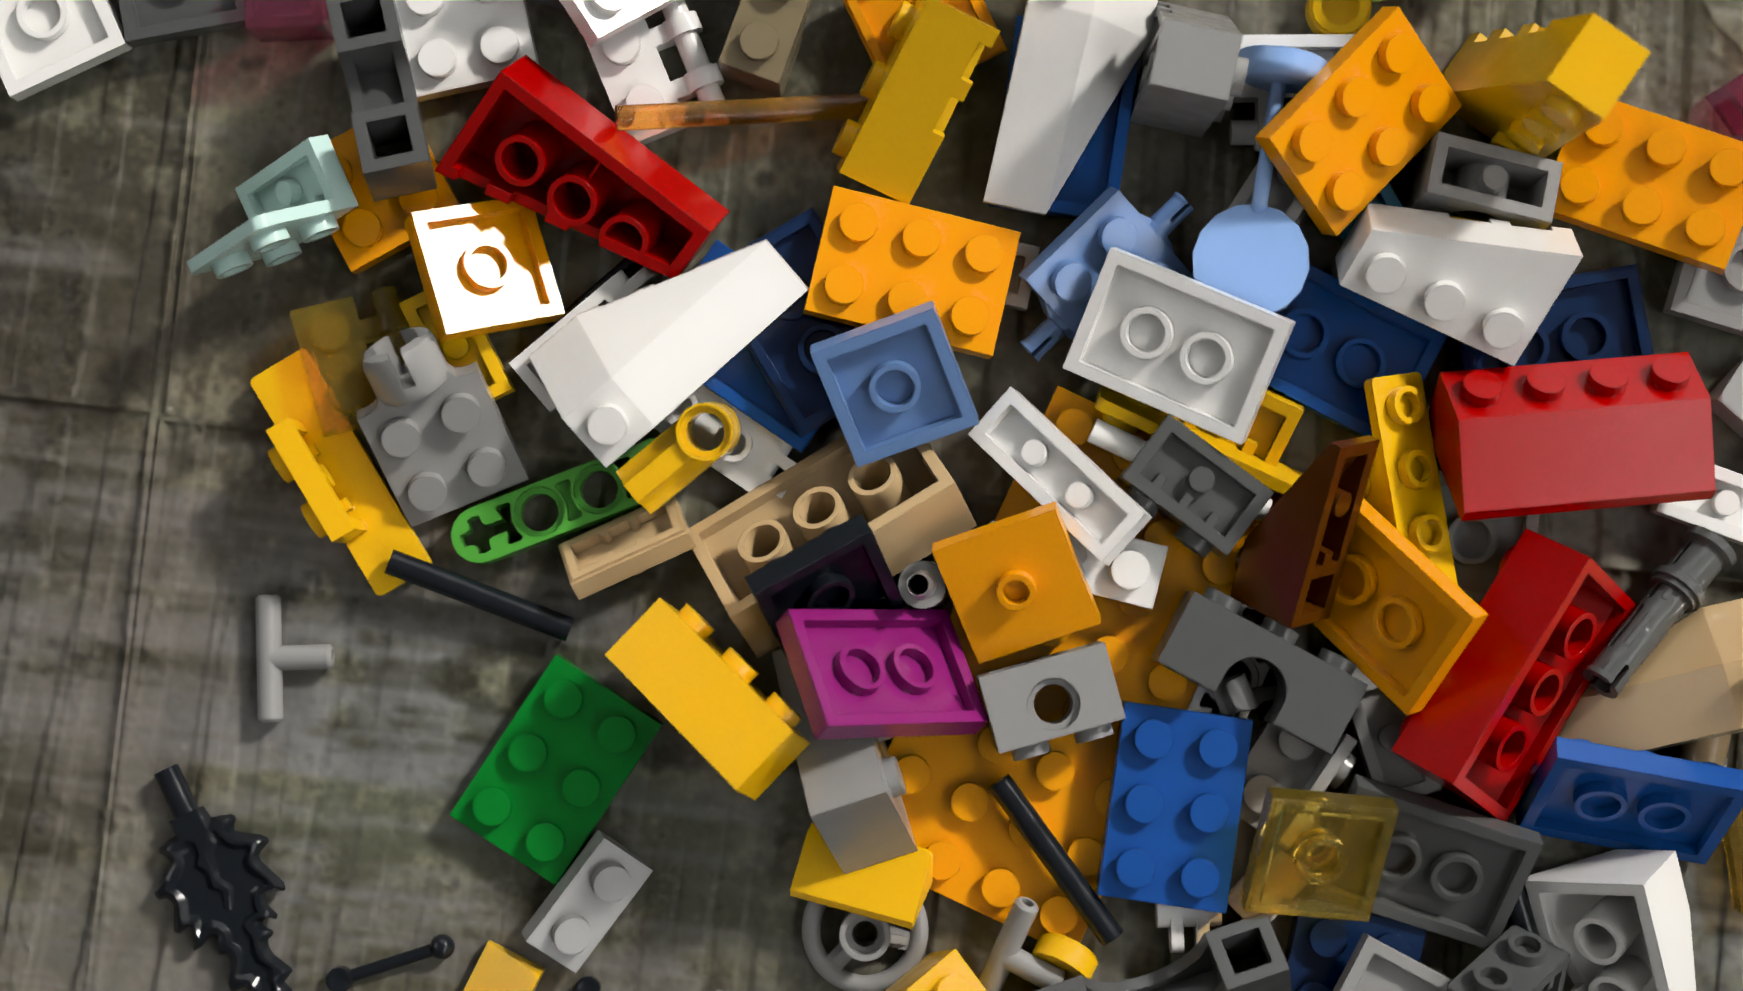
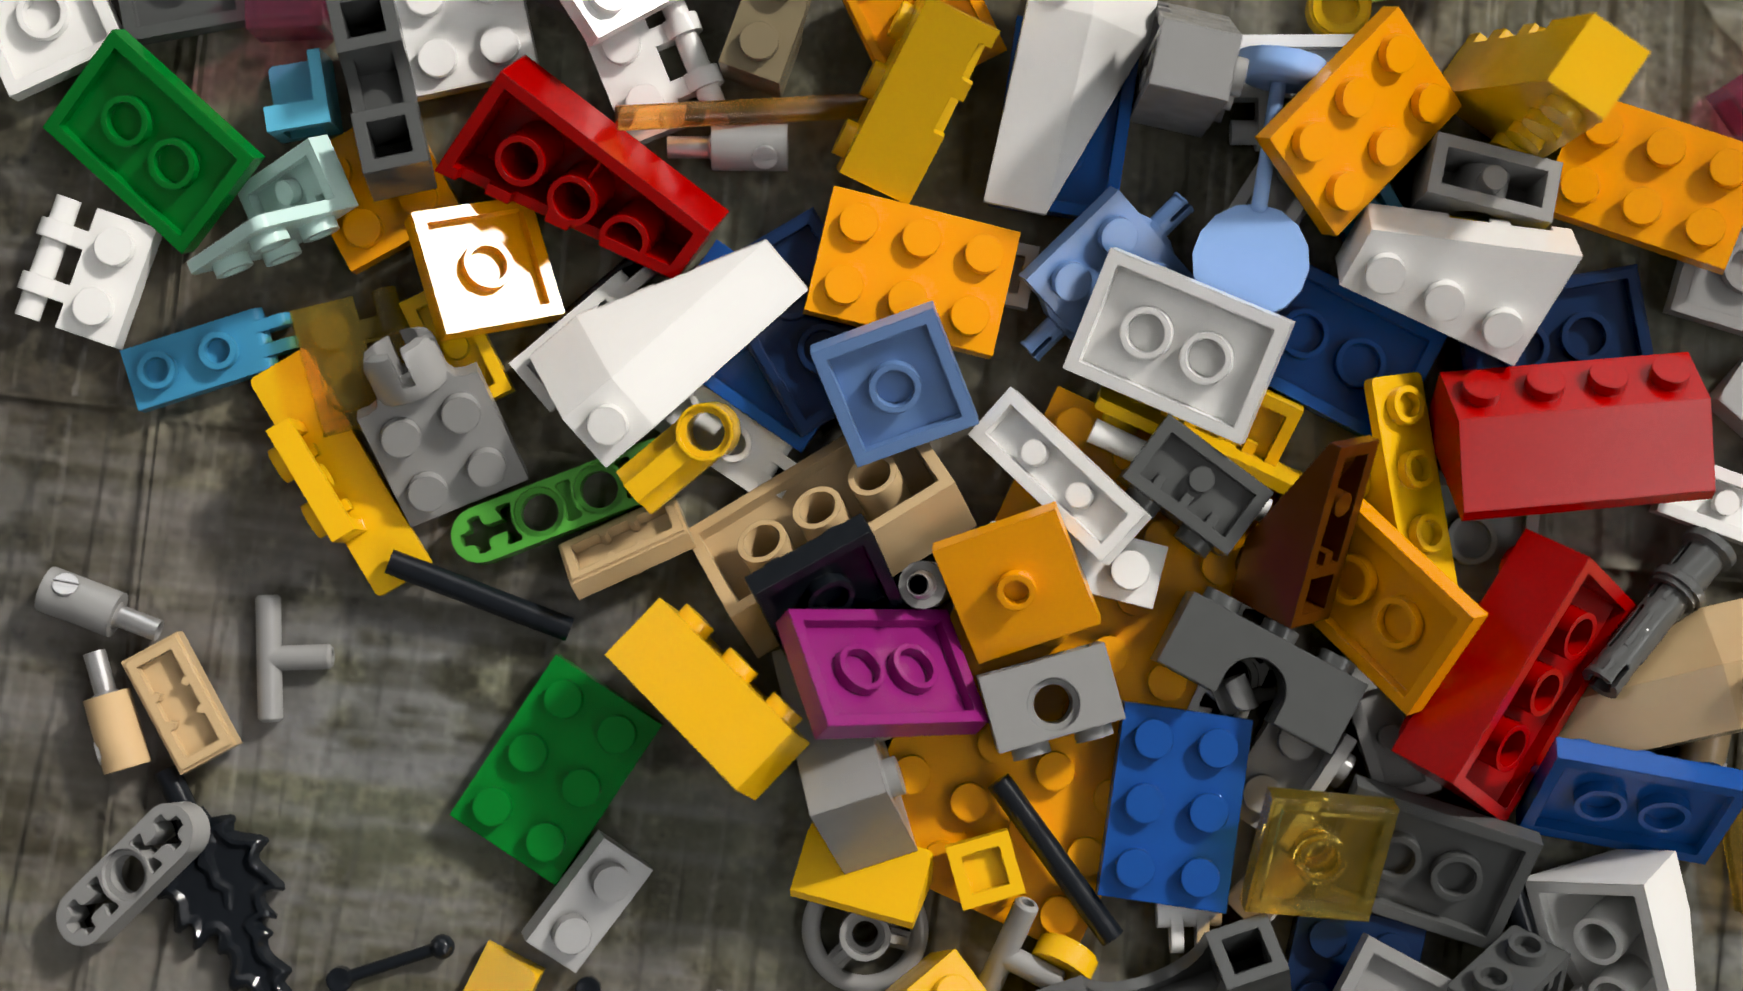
(92, 605): none -> light grey piece
(106, 279): none -> white plate
(106, 876): none -> light grey beam
(113, 719): none -> tan piece
(153, 141): none -> green plate
(181, 702): none -> tan plate
(205, 358): none -> dark azure hinge
(303, 99): none -> medium azure panel
(737, 147): none -> light grey piece
(985, 869): none -> yellow plate

